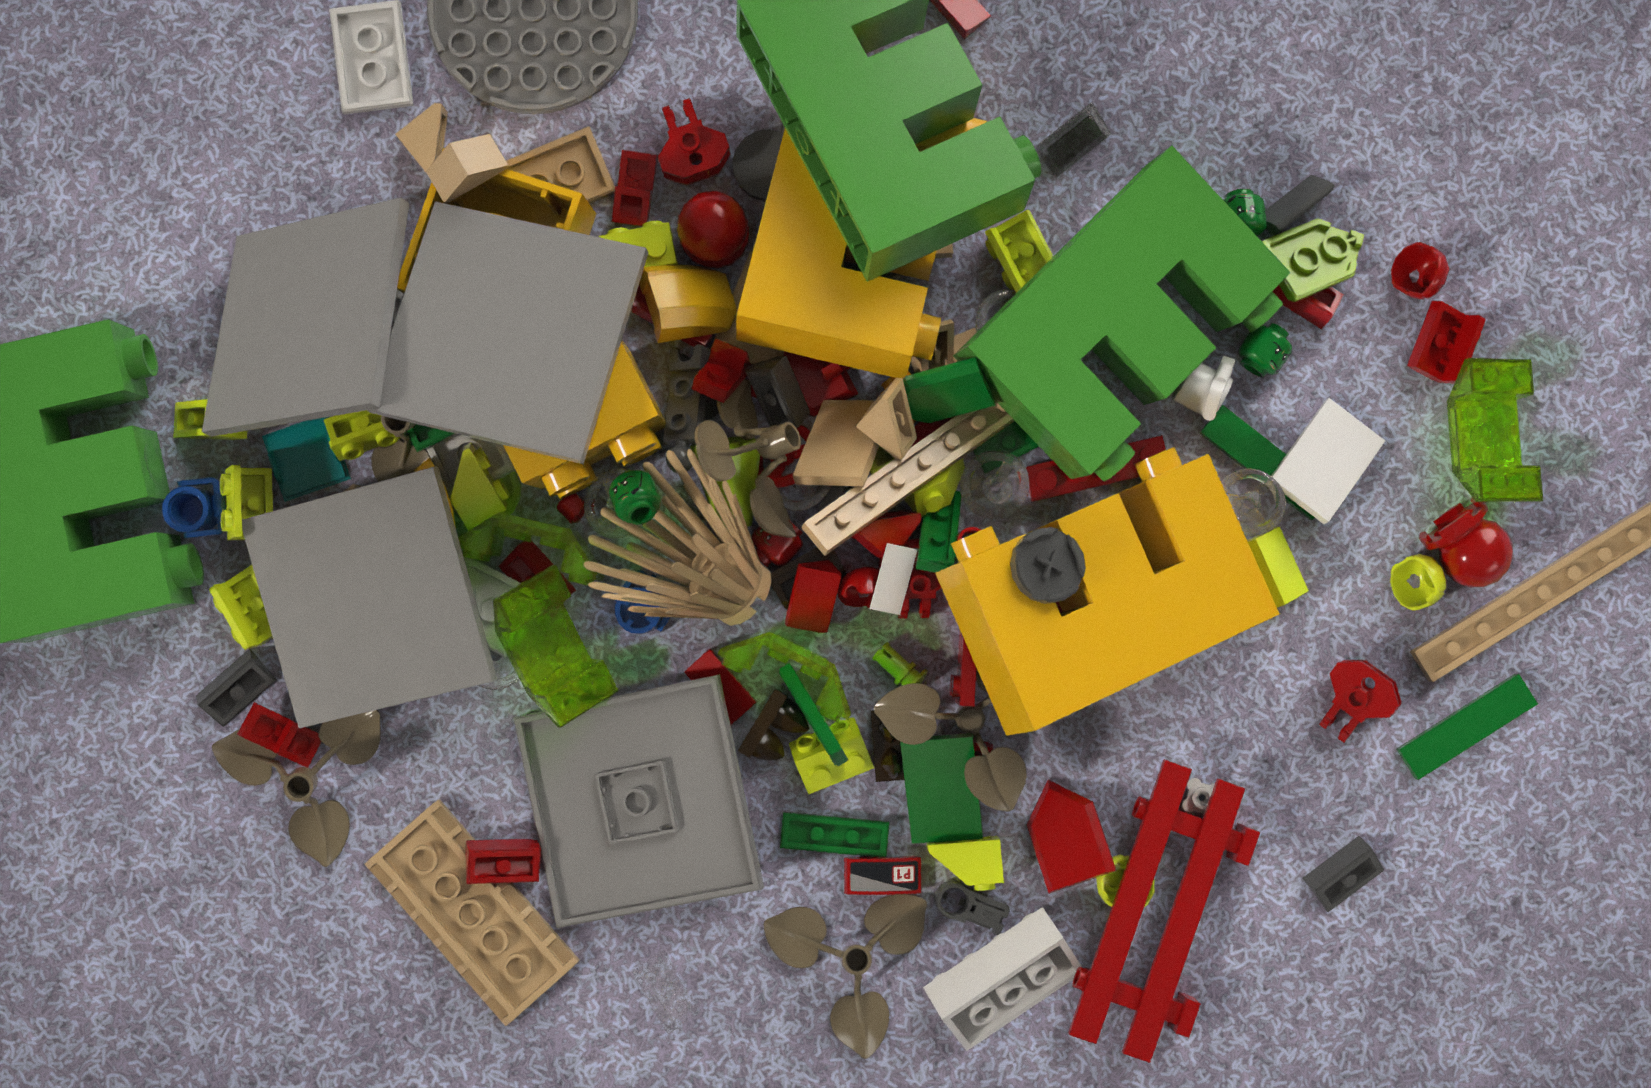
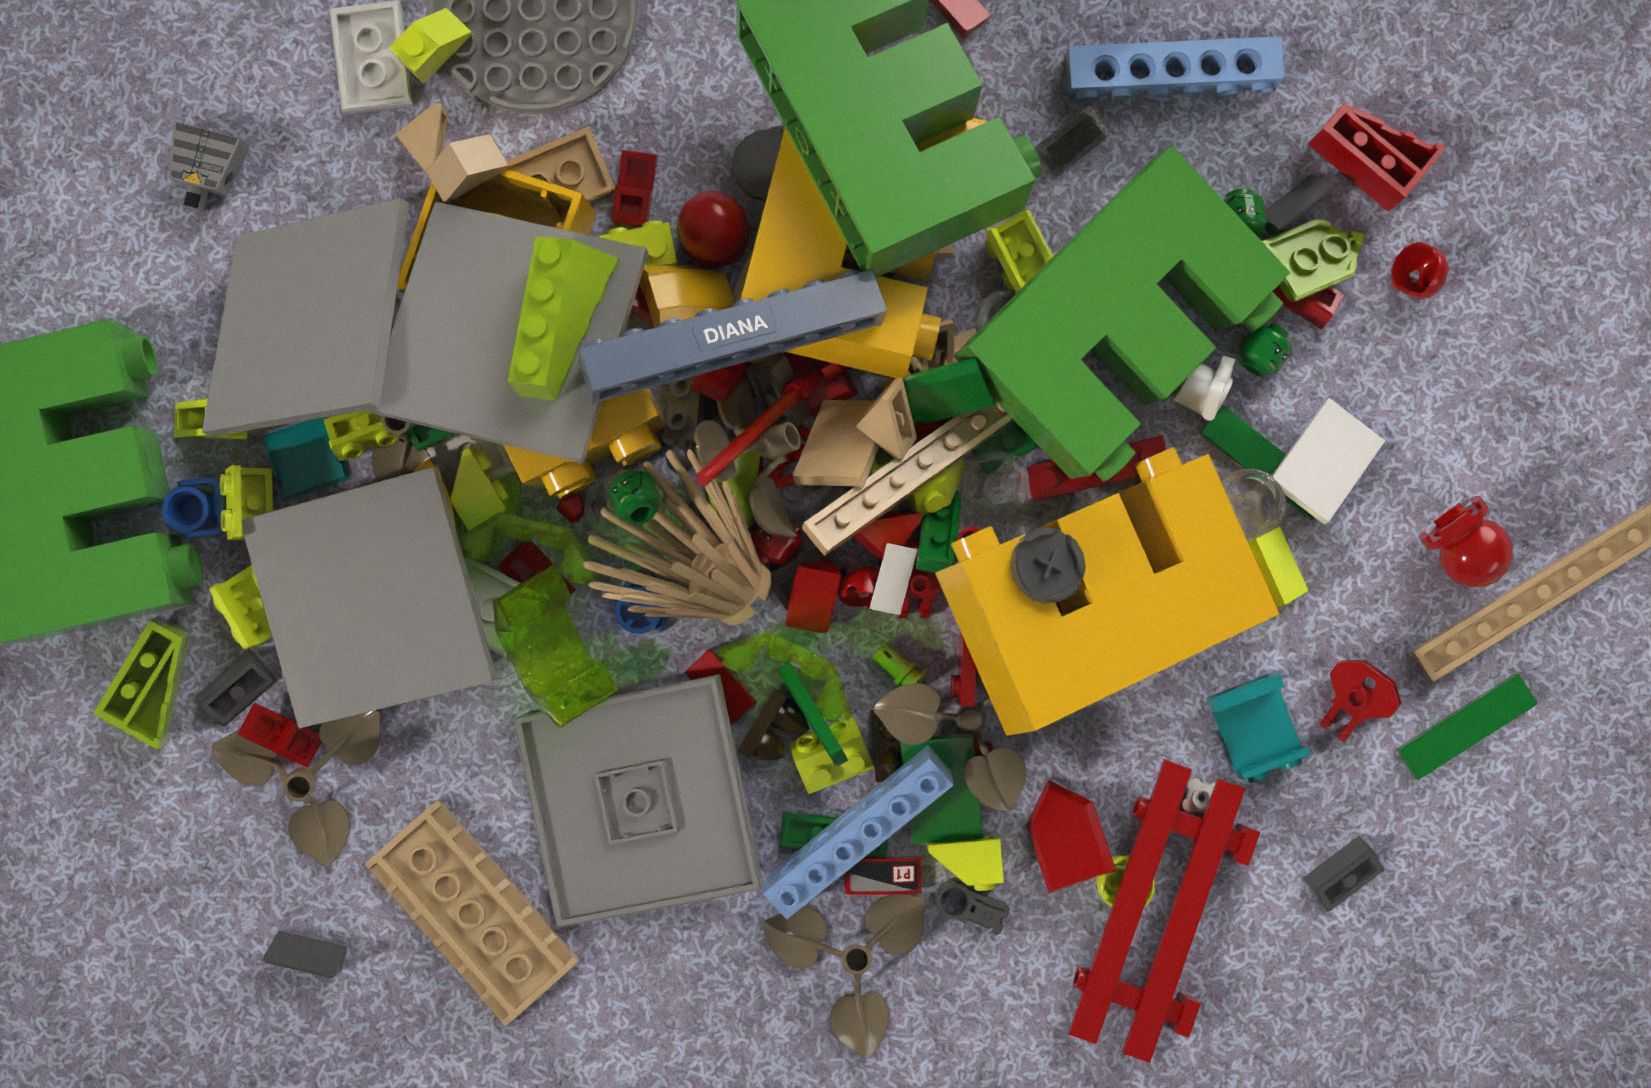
(147, 684): none -> lime wedge
(204, 163): none -> light grey torso
(306, 954): none -> dark grey slope
(430, 43): none -> neon yellow slope
(502, 861): red slope -> none
(556, 312): none -> lime wedge
(692, 144): red hinge -> none
(731, 335): none -> sand blue brick
(794, 393): none -> red bar
(857, 832): none -> light blue brick
(1003, 979): white slope -> none
(1257, 728): none -> teal panel
(1260, 53): none -> light blue brick
(1375, 155): none -> red wedge
(1431, 582): neon yellow hair -> none
(1445, 342): red bracket -> none
(1486, 431): clear neon green slope -> none

